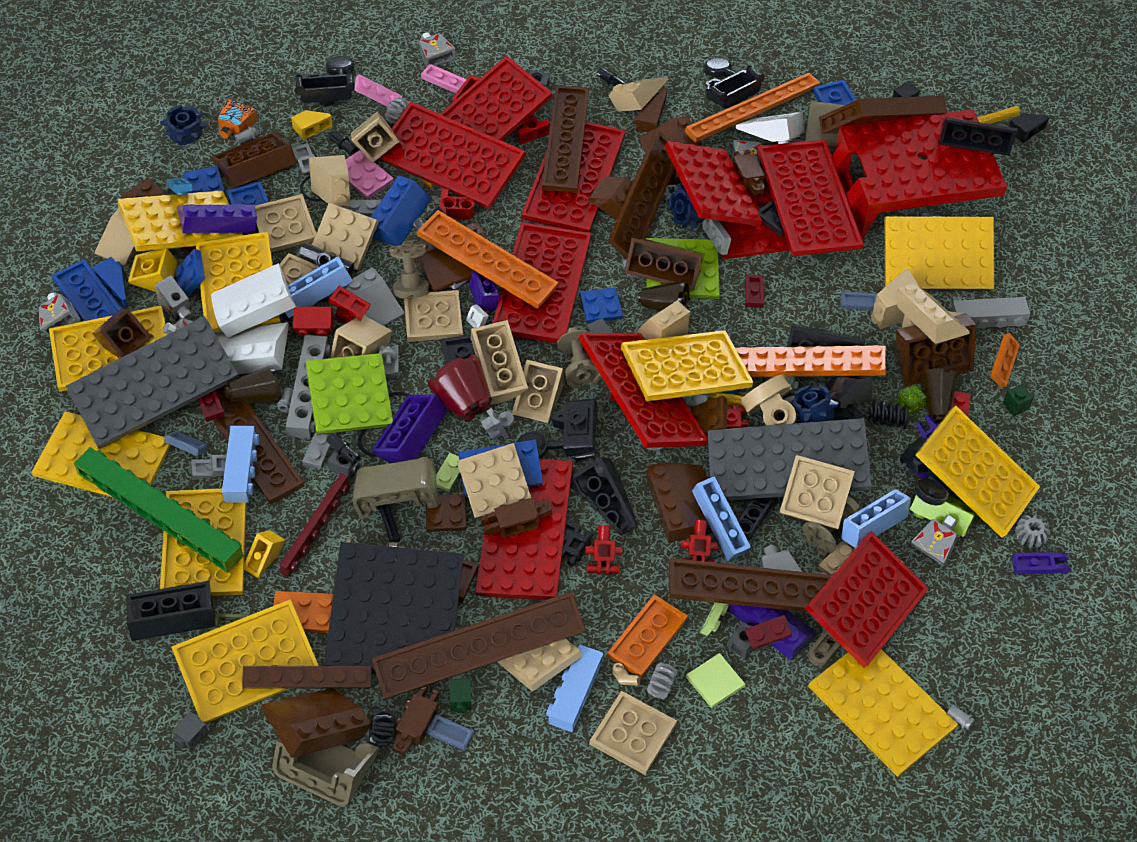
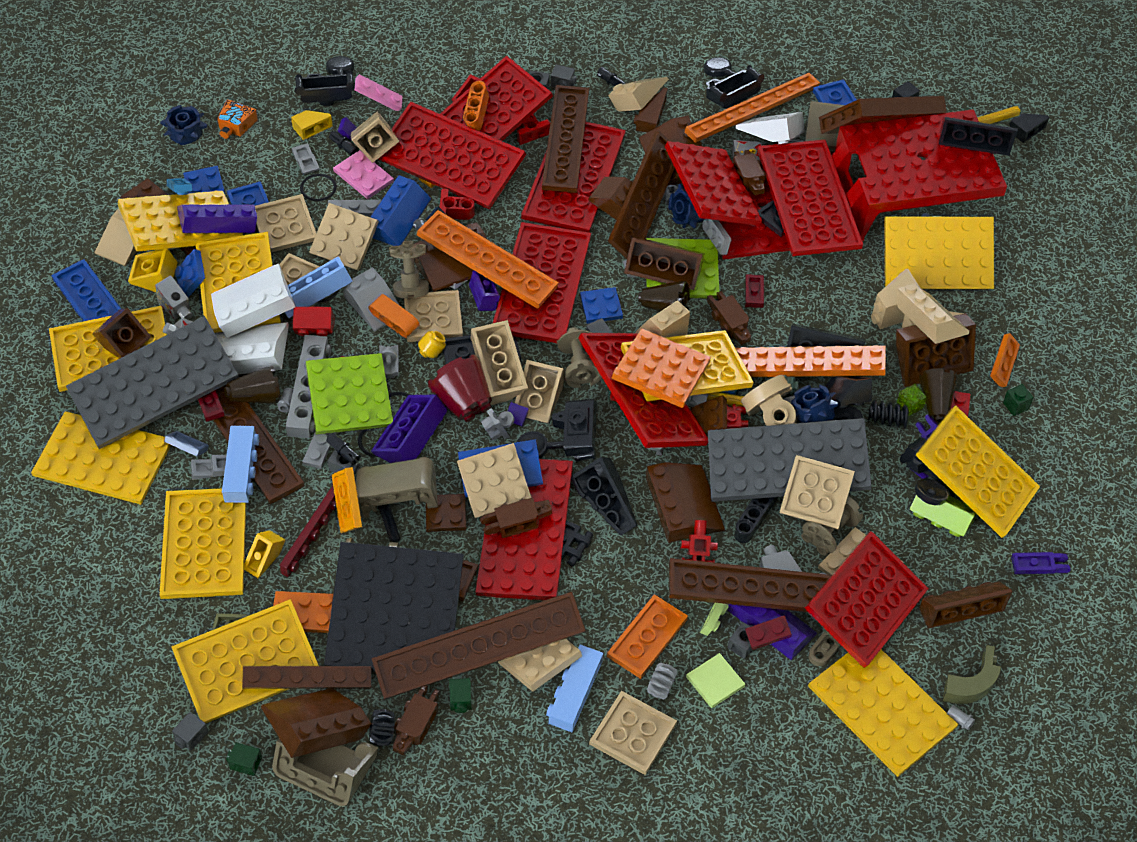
(56, 312): light grey torso -> none
(112, 278): blue slope -> none
(159, 509): green brick -> none
(170, 610): black slope -> none
(244, 758): none -> dark green brick
(246, 135): light grey pin -> none
(255, 159): reddish brown slope -> none
(317, 256): black piece -> none
(330, 179): tan slope -> none
(346, 127): none -> dark purple tile
(346, 500): none -> light orange tile
(348, 305): red tile -> none
(360, 338): tan slope -> none
(394, 315): none -> orange beam
(395, 110): light grey gear -> none
(431, 344): none -> yellow head
(436, 49): light grey torso -> none
(442, 78): bright pink plate -> none
(448, 473): yellowish green plate -> none
(450, 732): sand blue tile -> none
(476, 316): white plate -> none
(478, 97): none -> orange beam
(519, 413): none -> dark purple tile
(563, 76): none -> dark grey brick
(603, 550): red piece -> none
(623, 676): tan arm -> none
(661, 368): none -> orange plate
(721, 518): light blue brick -> none
(730, 316): none -> reddish brown hinge
(858, 300): sand blue tile -> none
(876, 517): light blue brick -> none
(937, 539): light grey torso -> none
(964, 604): none -> reddish brown slope
(971, 689): none -> olive arch
(994, 312): light grey brick -> none
(1032, 531): light grey gear -> none

